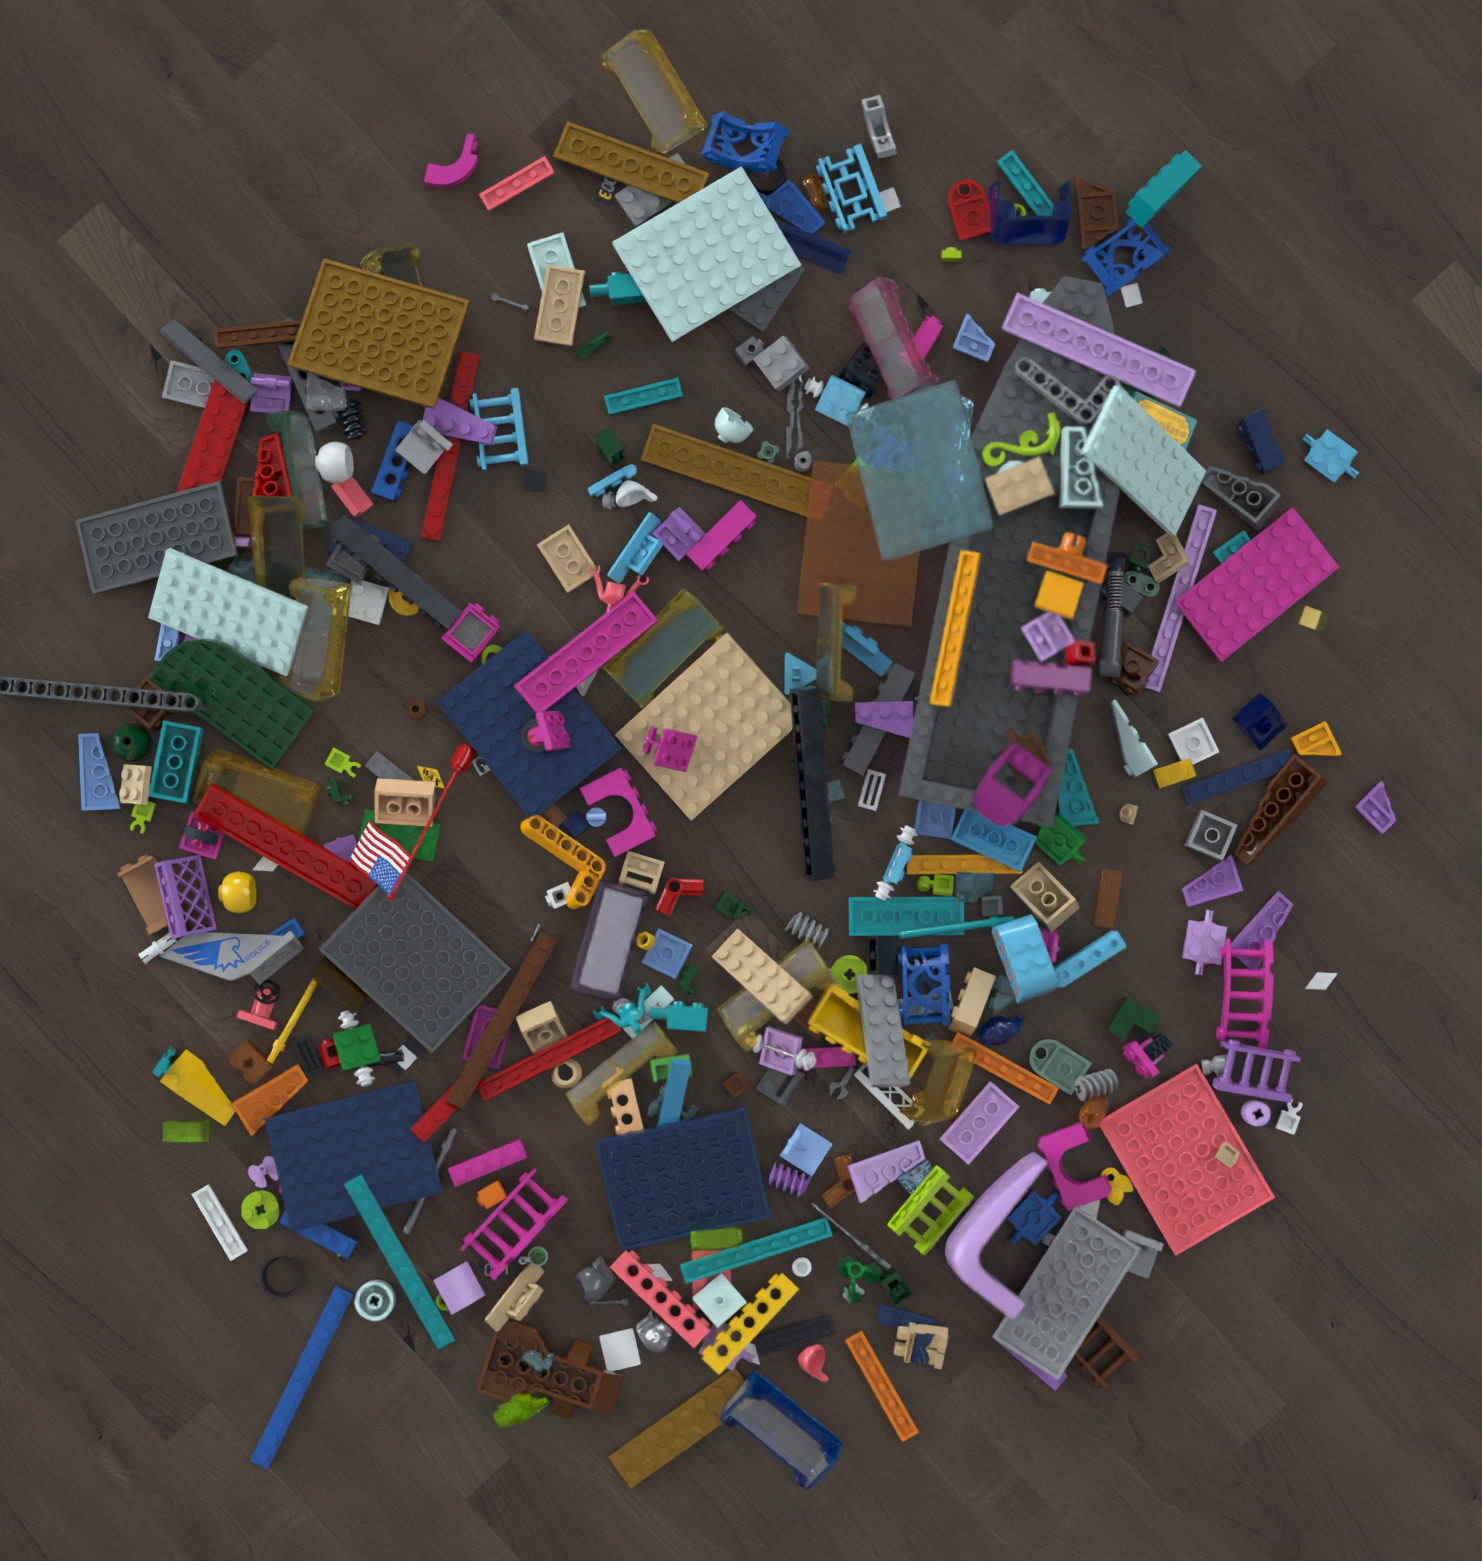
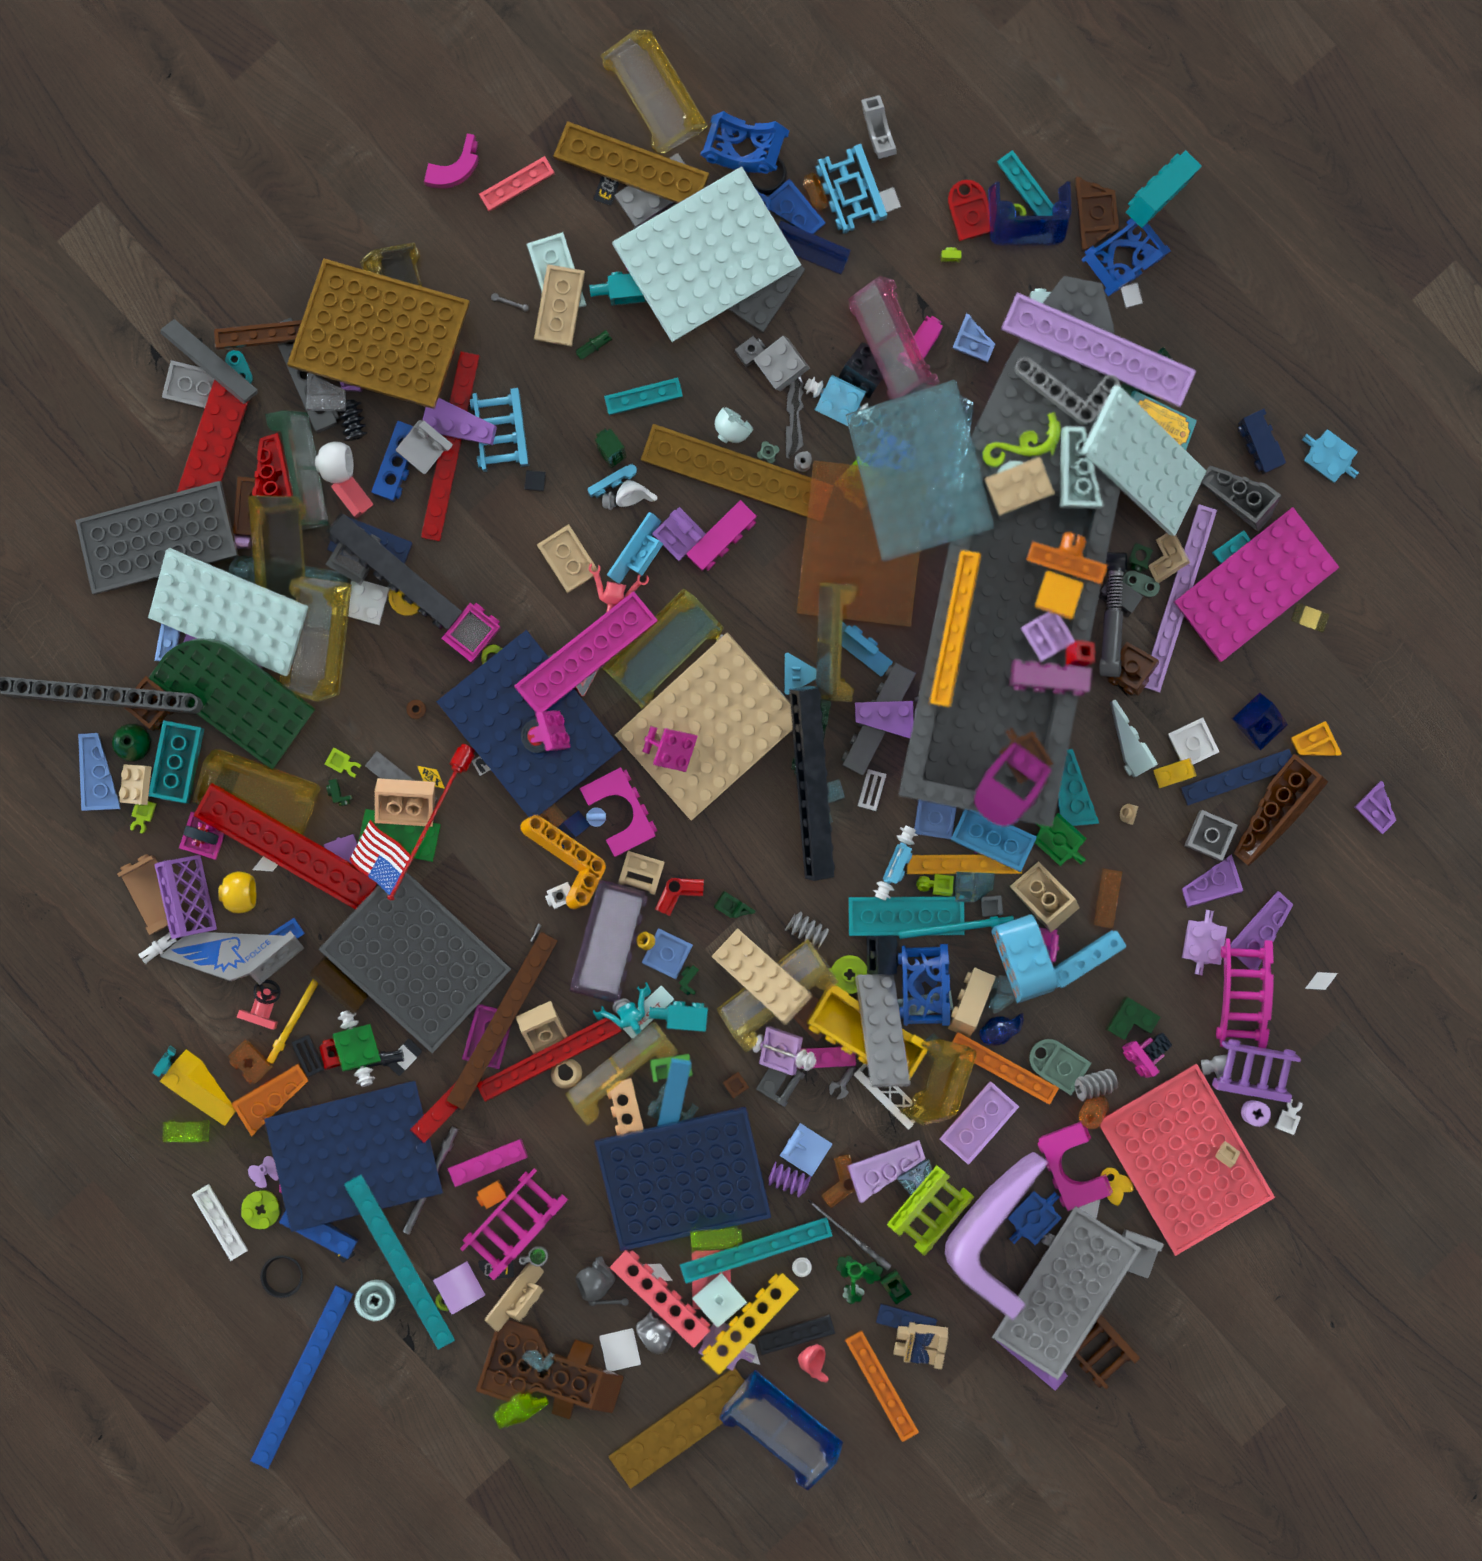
(272, 393): medium lavender plate -> none

